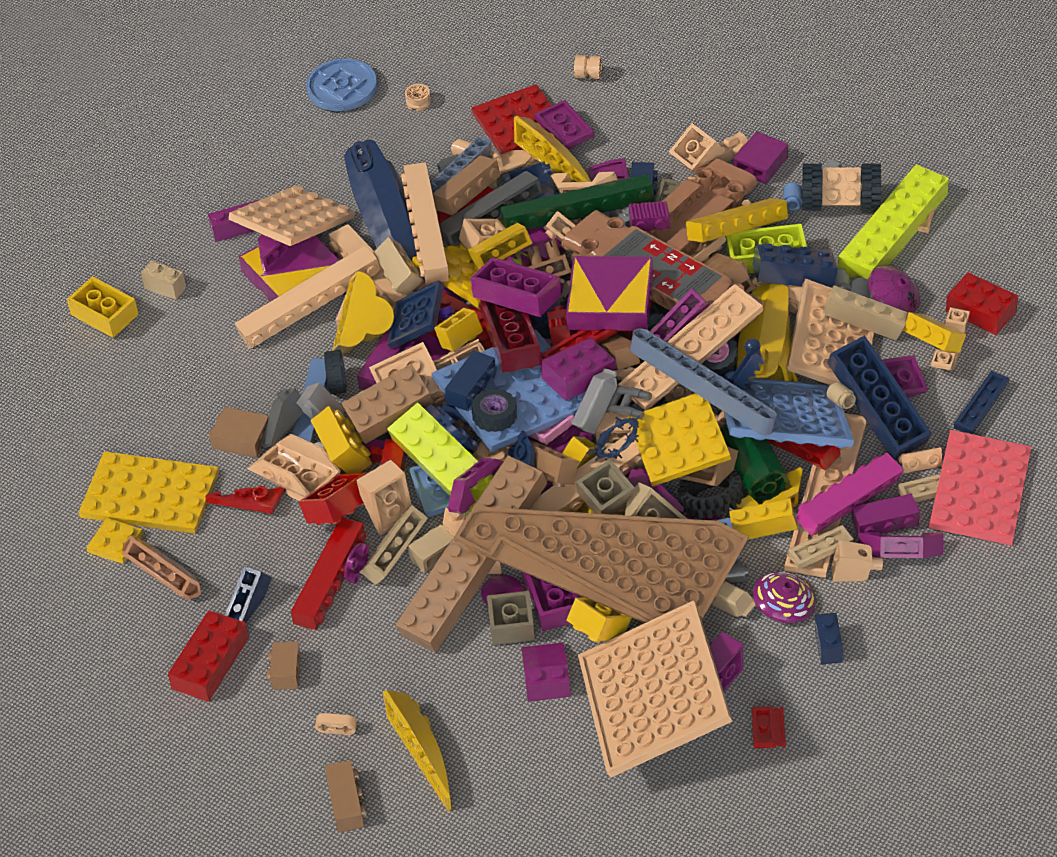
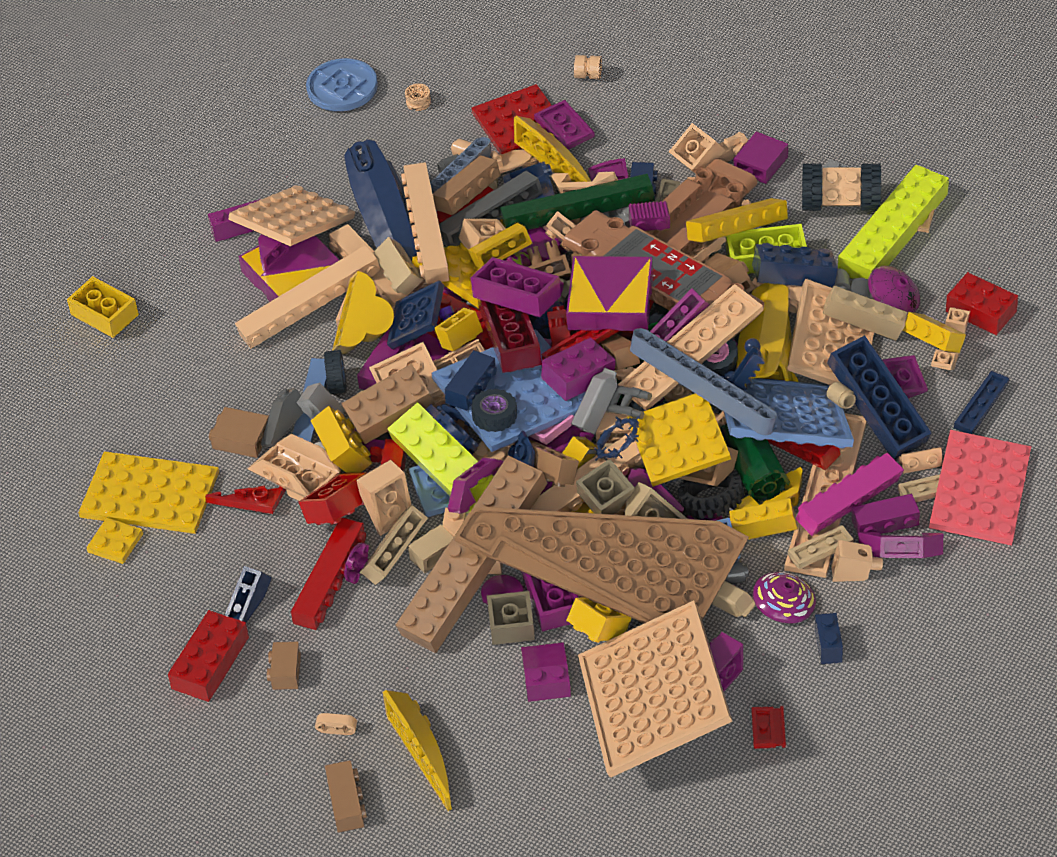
(161, 567): nougat brick -> none
(163, 280): tan brick -> none
(793, 194): medium blue brick -> none

